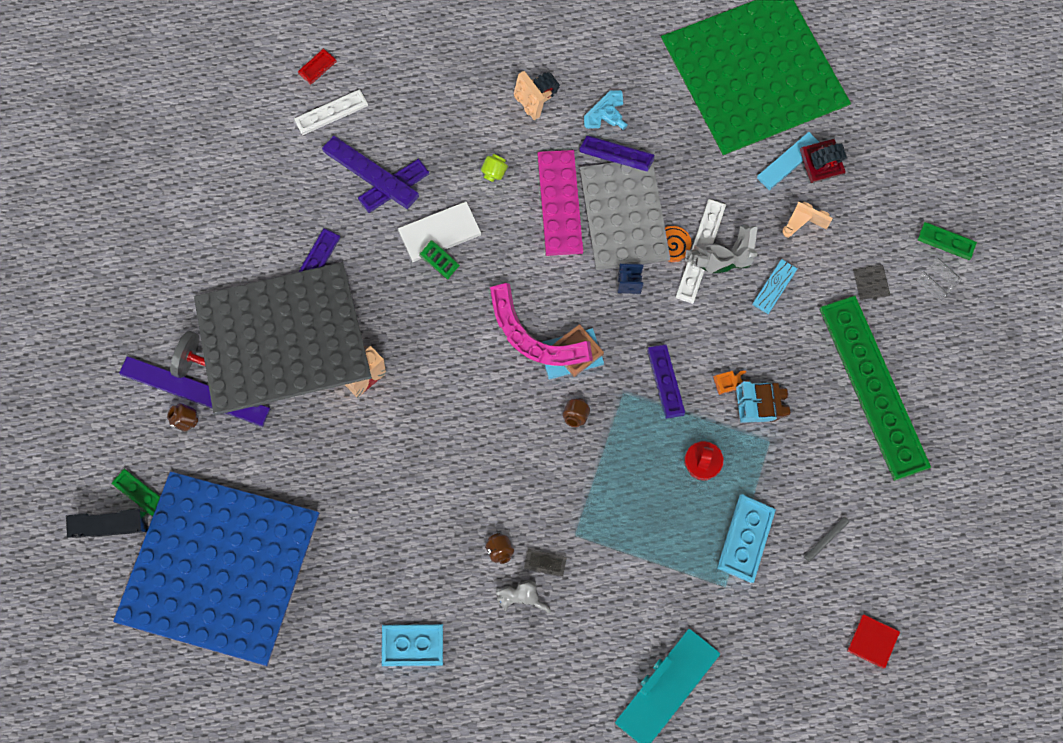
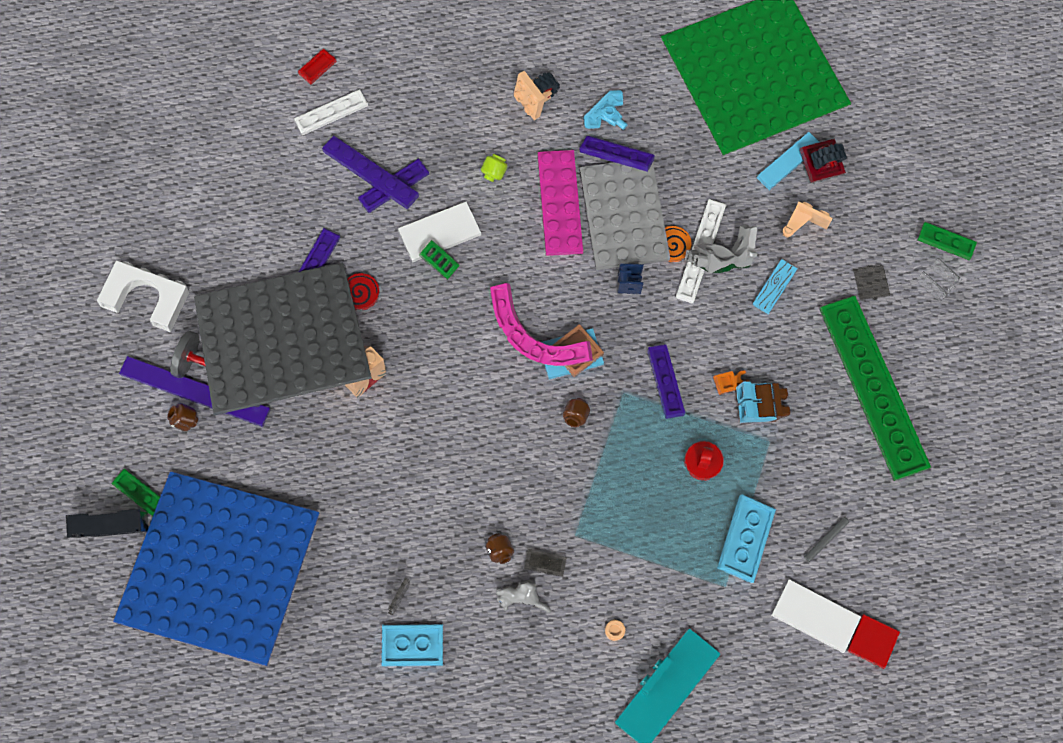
(126, 277): none -> white arch
(363, 290): none -> red tile
(399, 596): none -> clear smoke piece
(615, 630): none -> light nougat tile
(816, 616): none -> white tile

